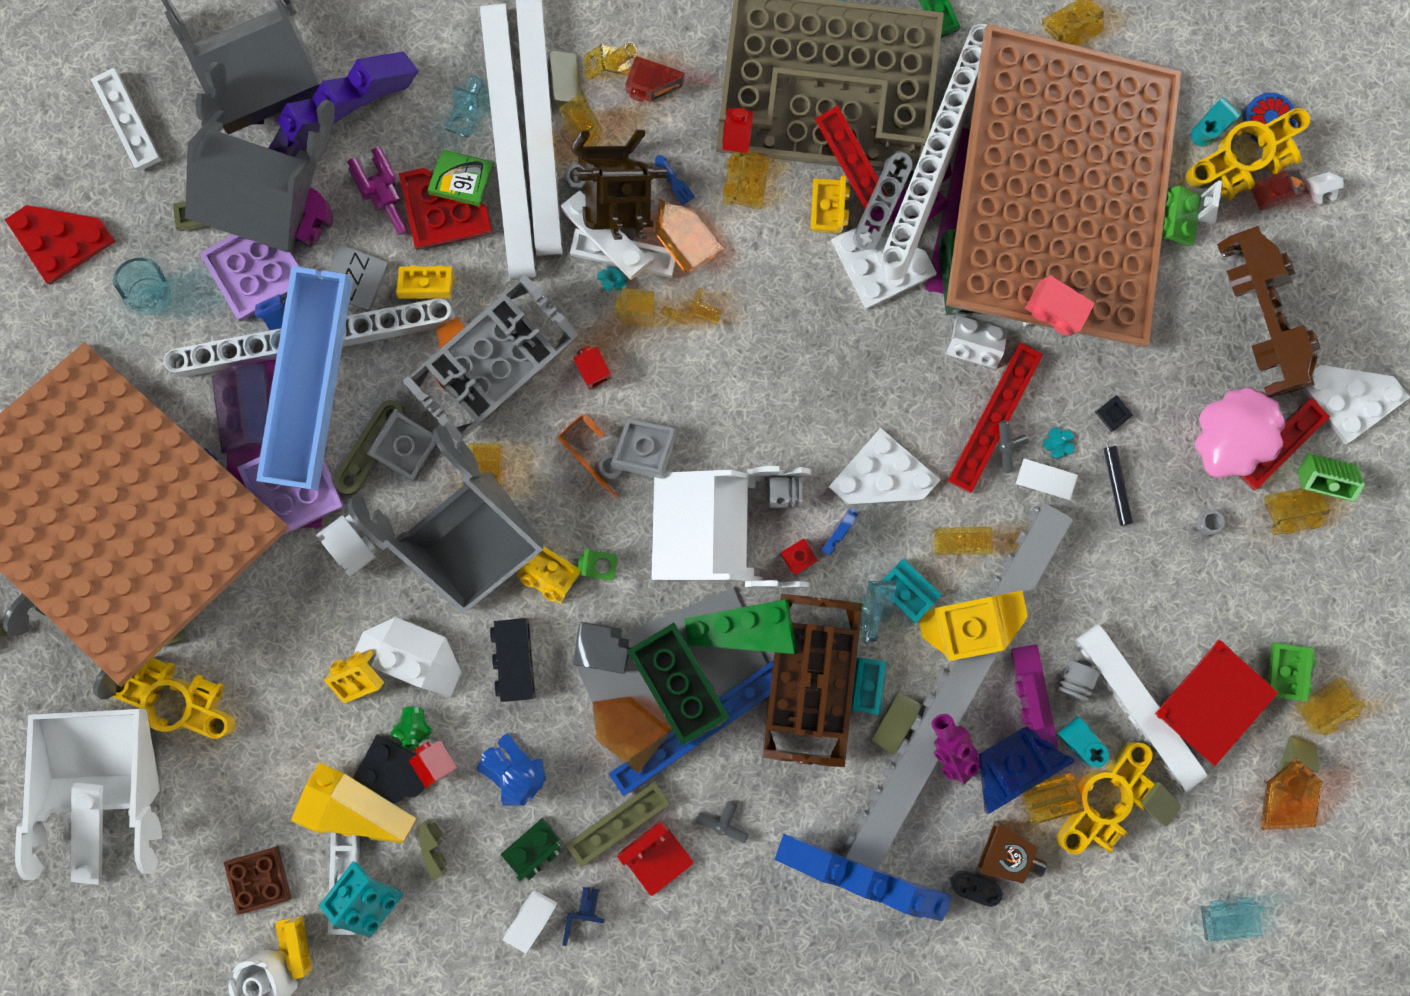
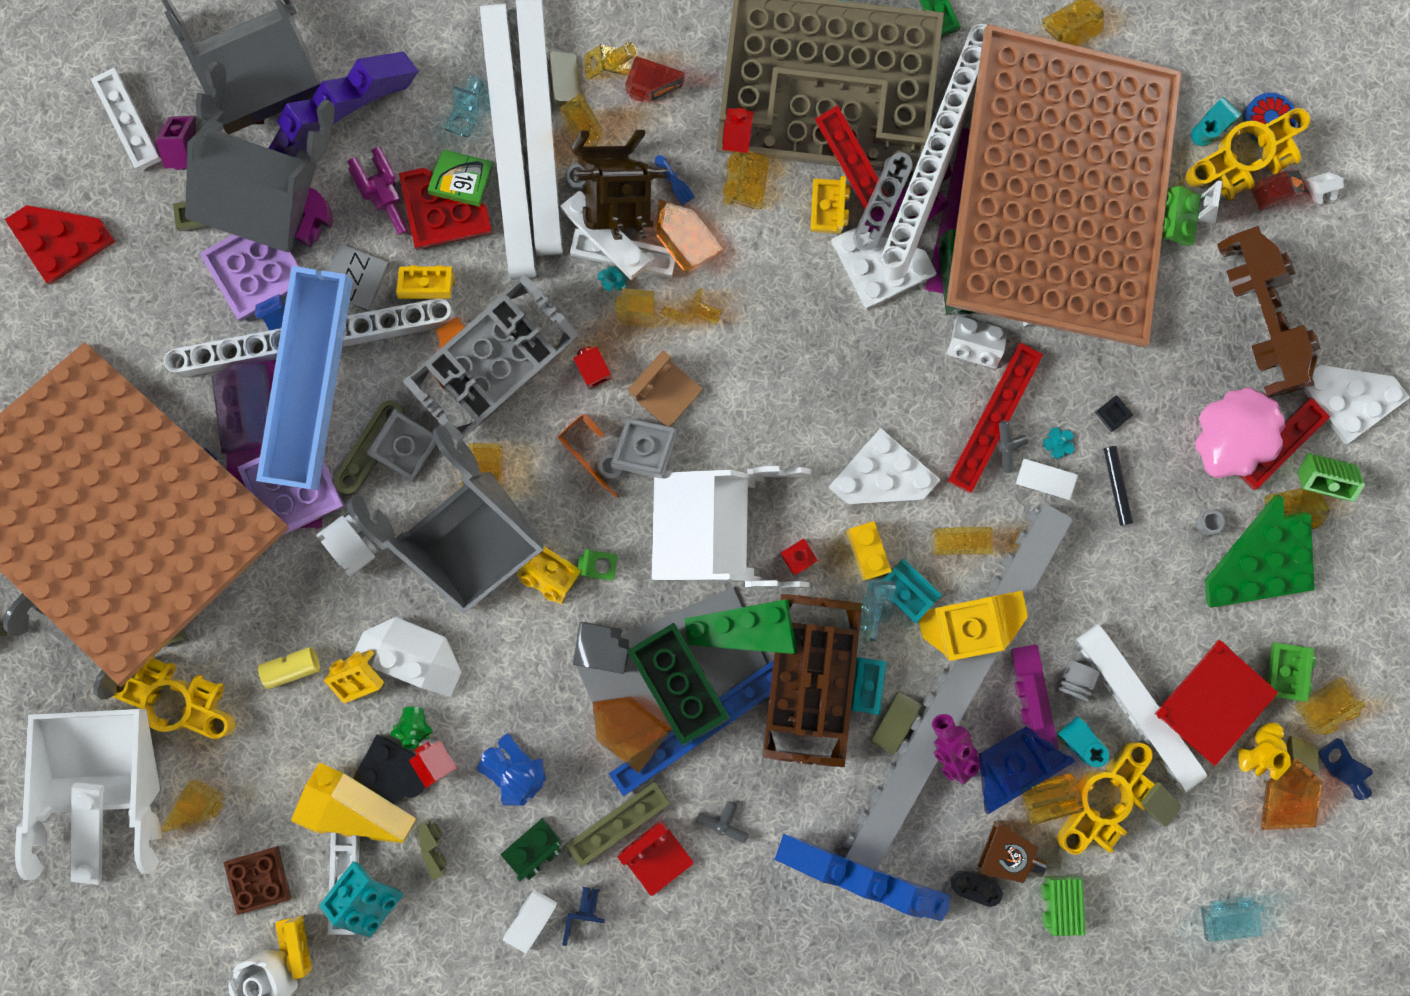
(138, 277): clear light blue helmet -> none
(174, 141): none -> magenta slope
(195, 805): none -> clear yellow slope
(288, 669): none -> light yellow pin
(513, 660): black brick -> none
(664, 390): none -> medium nougat bracket
(785, 492): light grey piece -> none
(839, 531): blue tile -> none
(868, 550): none -> yellow brick
(1059, 306): coral brick -> none
(1064, 905): none -> bright green brick
(1266, 560): none -> green wing
(1268, 754): none -> yellow animal
(1347, 769): none -> dark blue bracket

